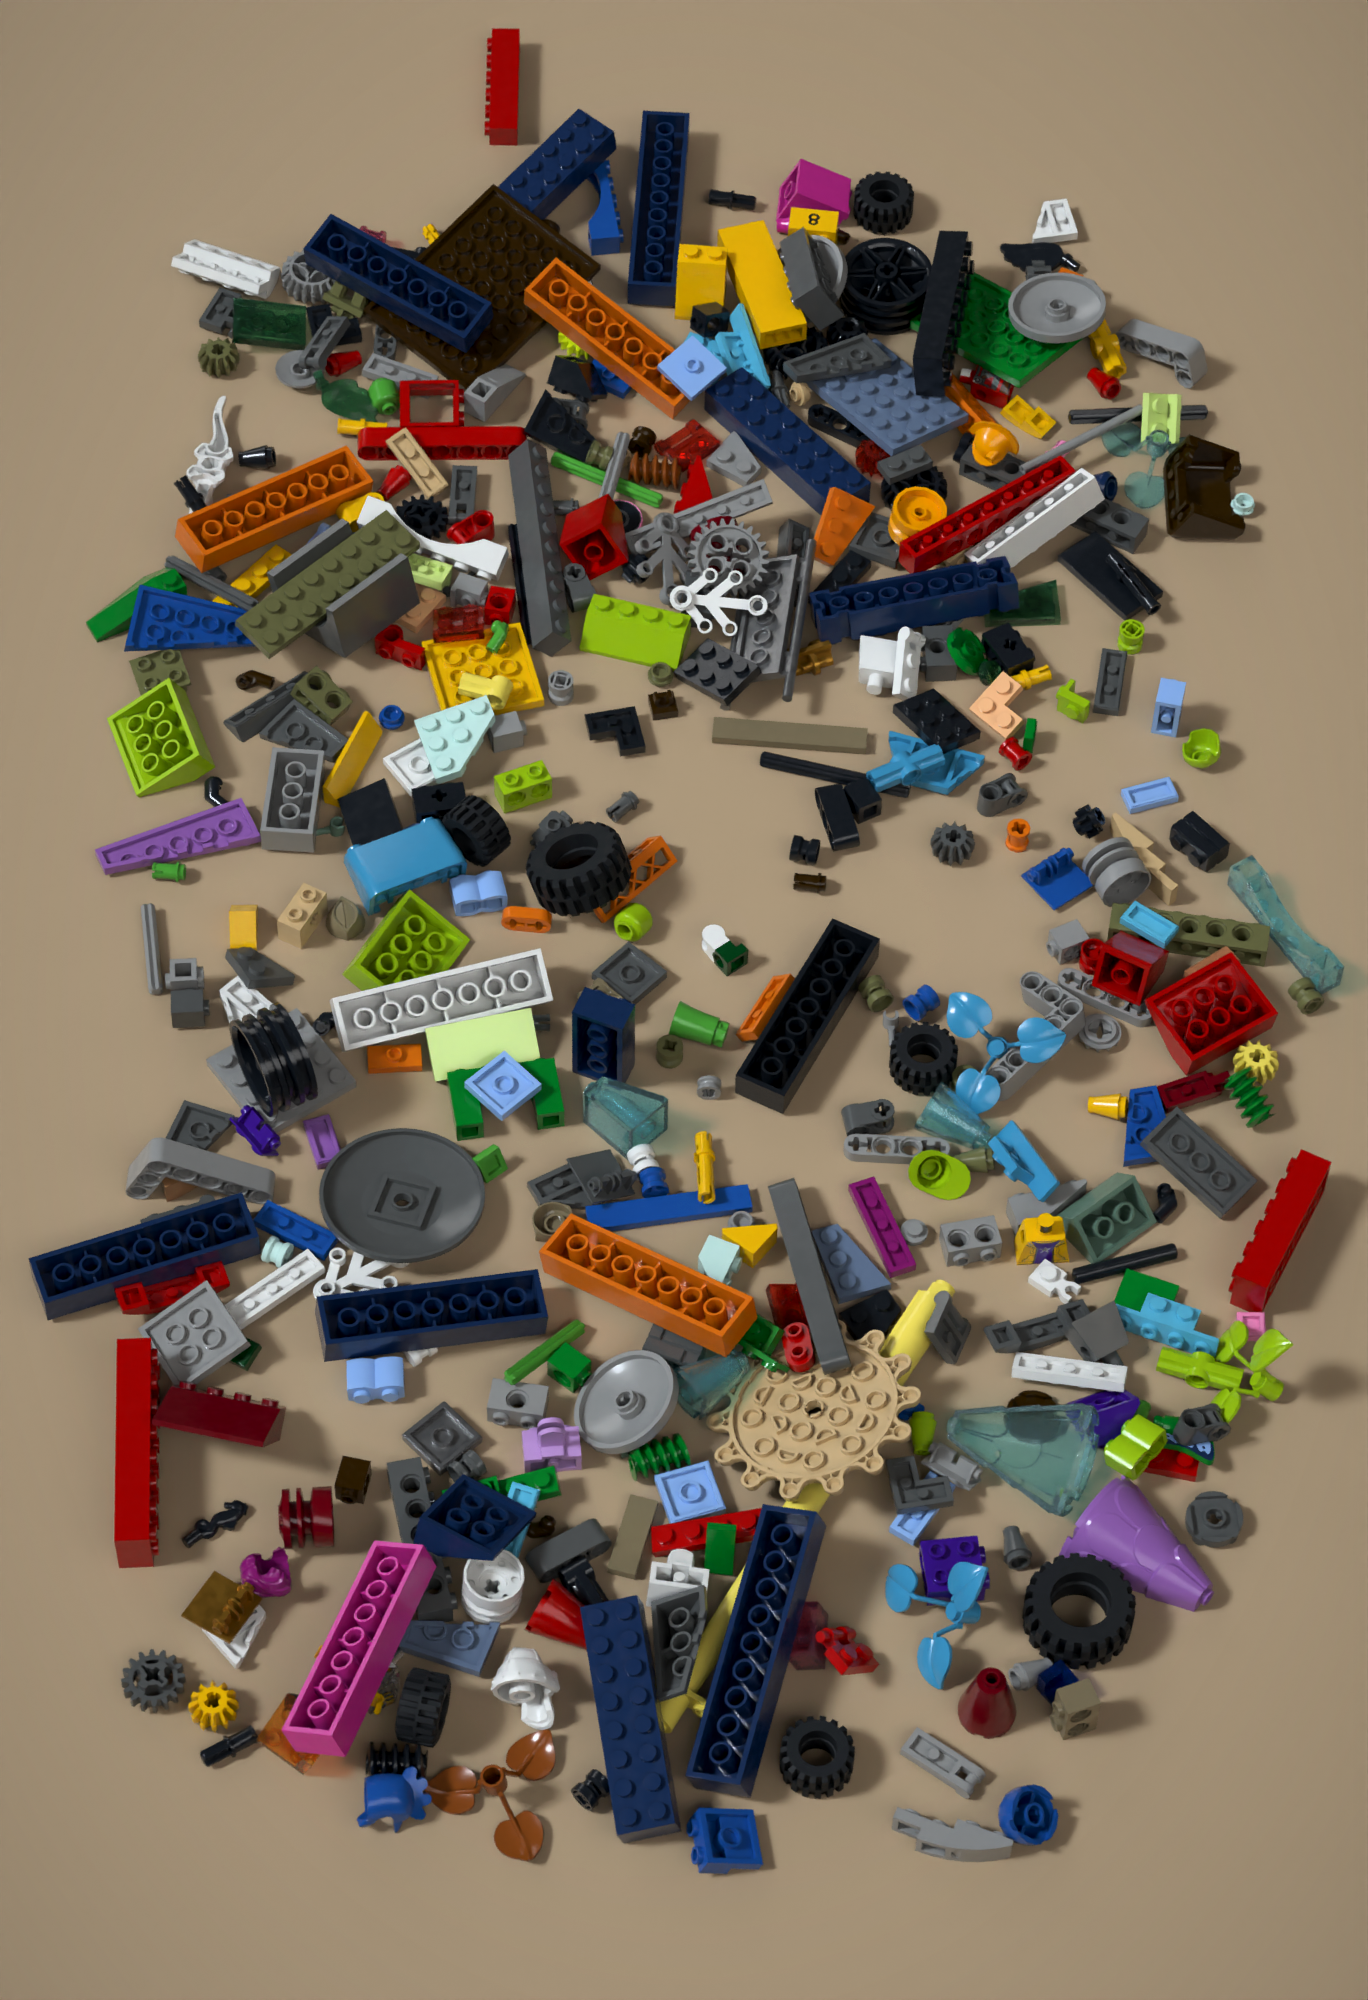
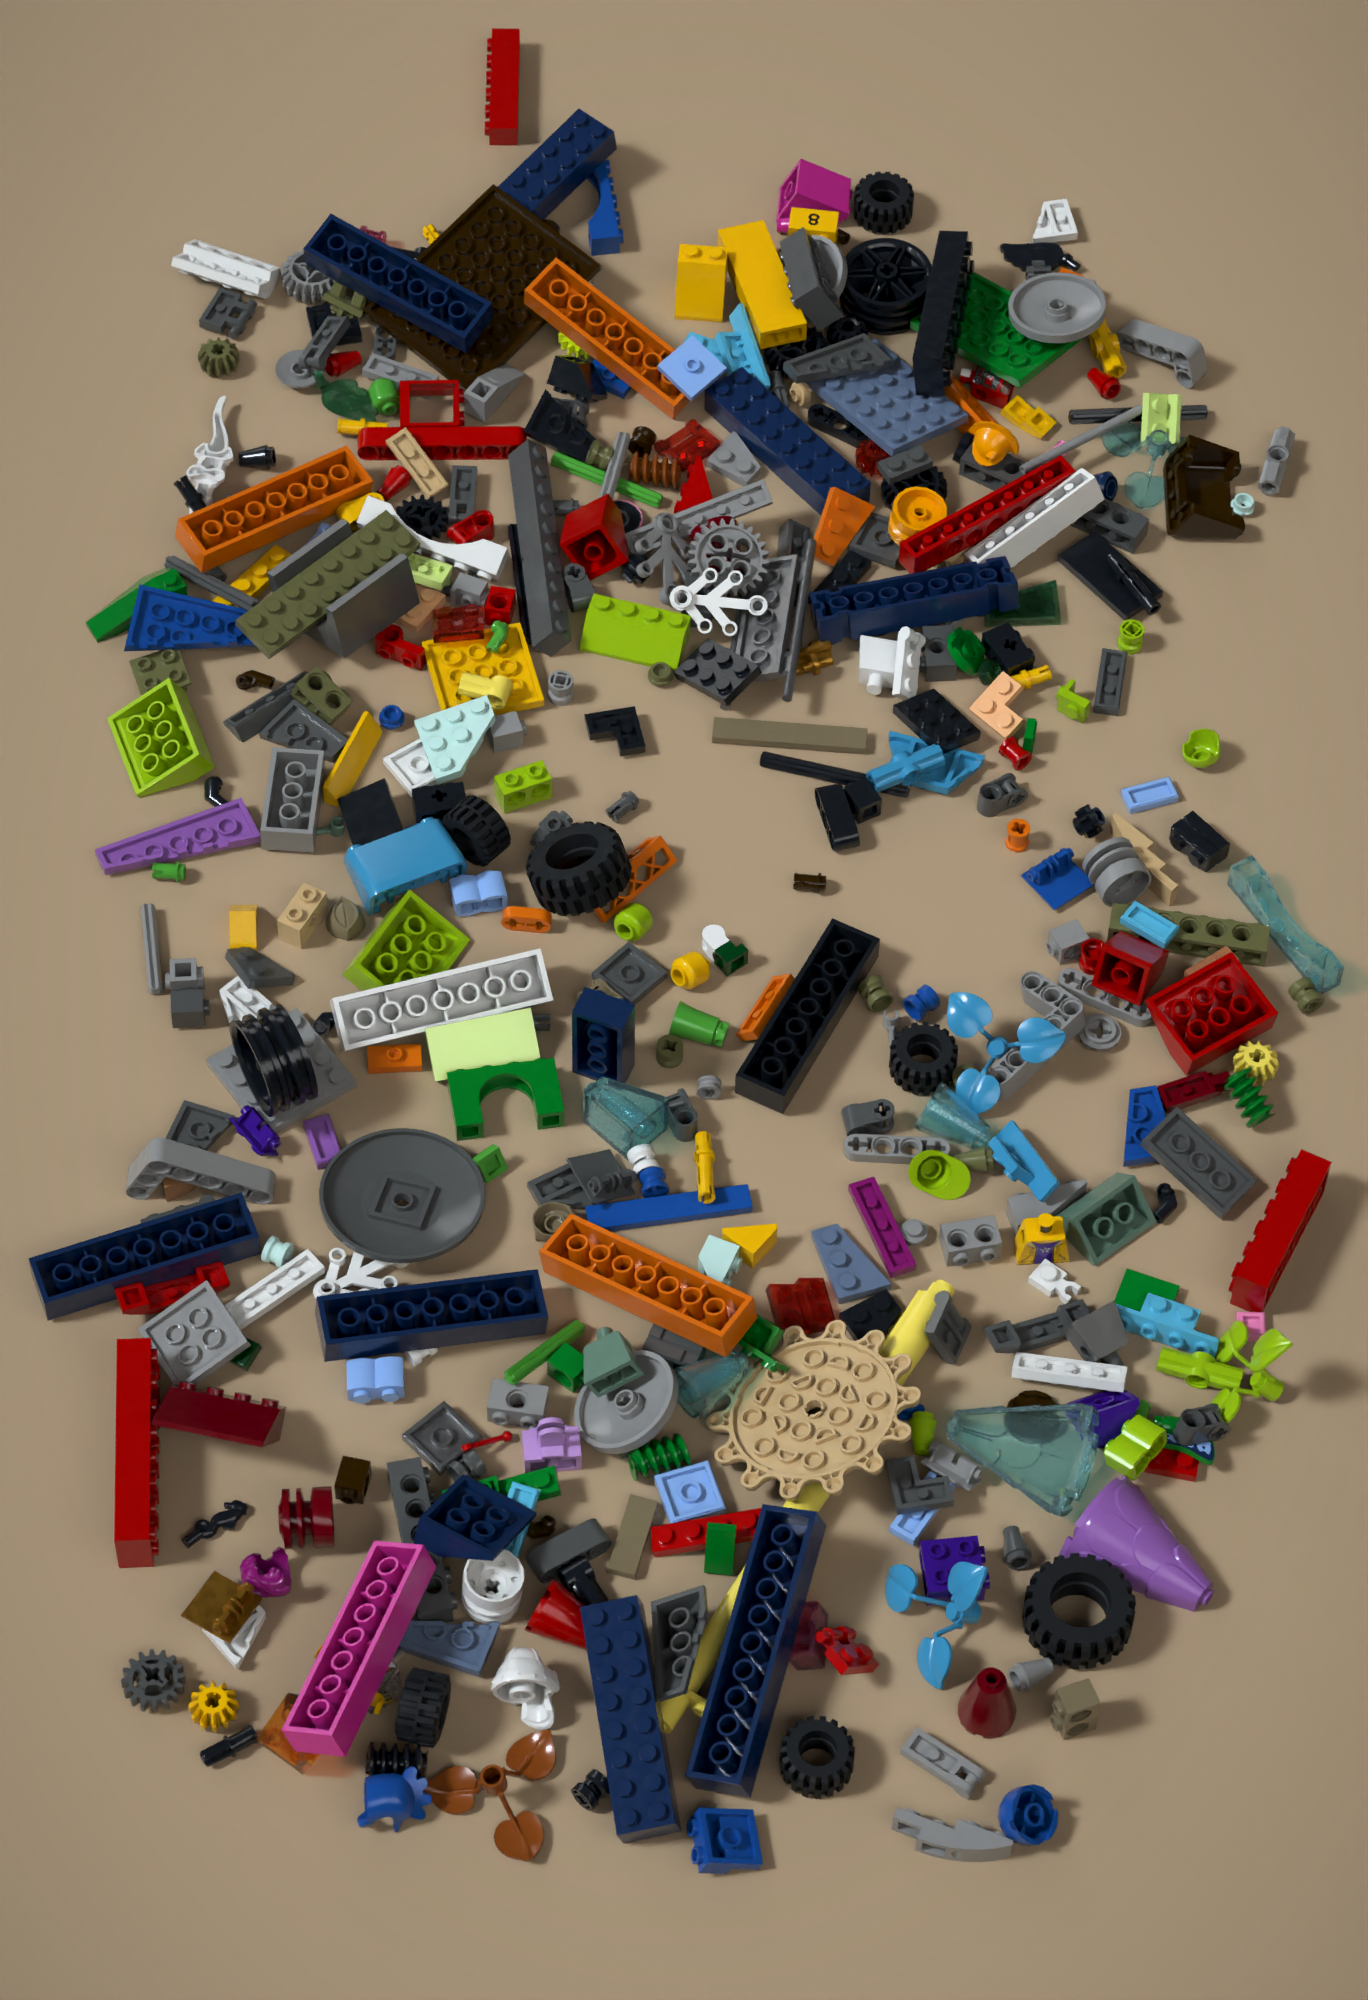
(269, 324): clear green plate -> none
(295, 1230): blue plate -> none
(503, 1085): light blue plate -> none
(506, 1436): none -> red hinge
(610, 1362): none -> sand green torso
(658, 208): dark blue brick -> none
(663, 705): dark brown tile -> none
(675, 1576): white brick -> none
(682, 1116): none -> dark grey piece
(690, 970): none -> yellow head
(709, 319): black brick -> none
(732, 199): black axle -> none
(740, 1219): light grey plate -> none
(798, 1347): red plate -> none
(804, 850): black wheel -> none
(809, 1277): dark grey beam -> none
(952, 843): dark grey gear -> none
(1053, 1678): clear blue panel -> none
(1111, 1106): yellow cone -> none
(1120, 1264): black axle -> none
(1168, 707): light blue brick -> none
(1211, 1534): dark grey plate -> none
(1276, 461): none -> light grey piece

